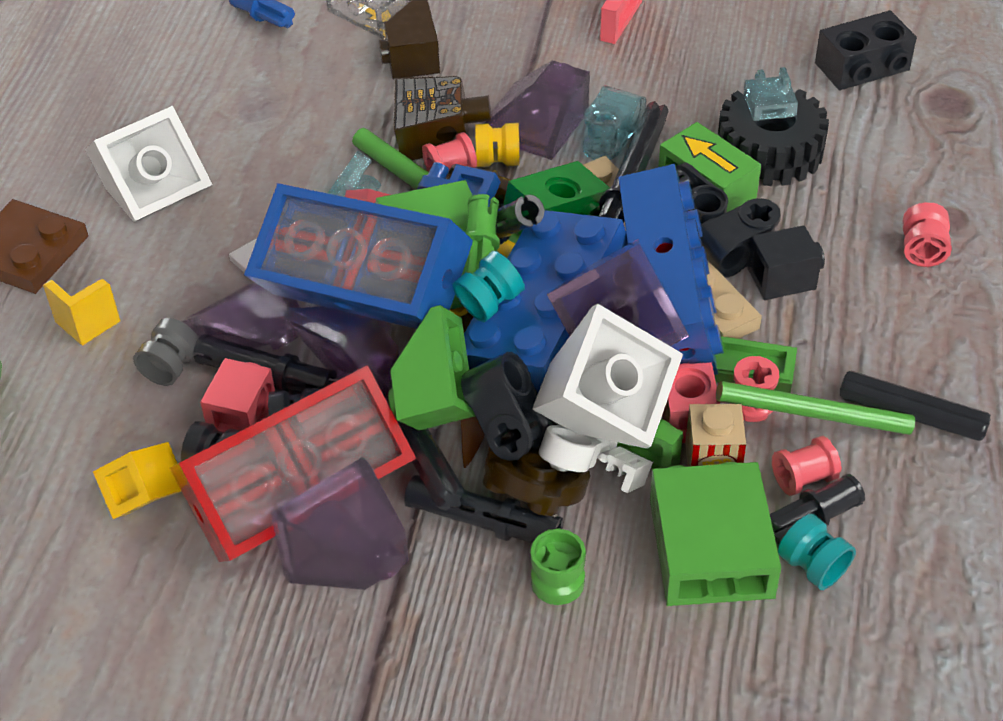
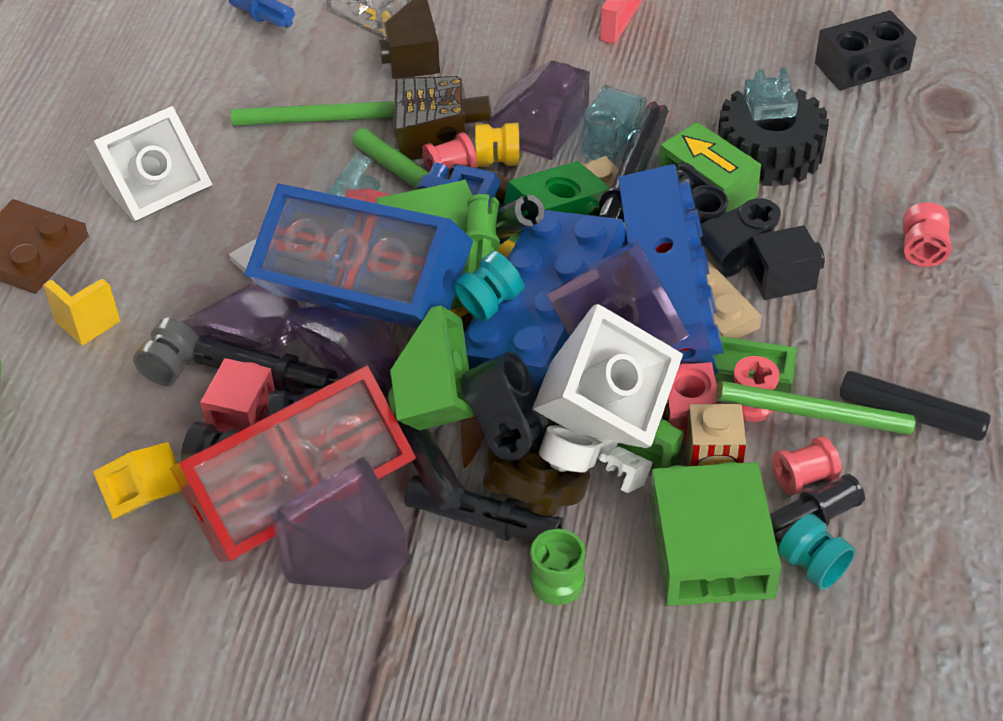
(312, 113): none -> bright green bar

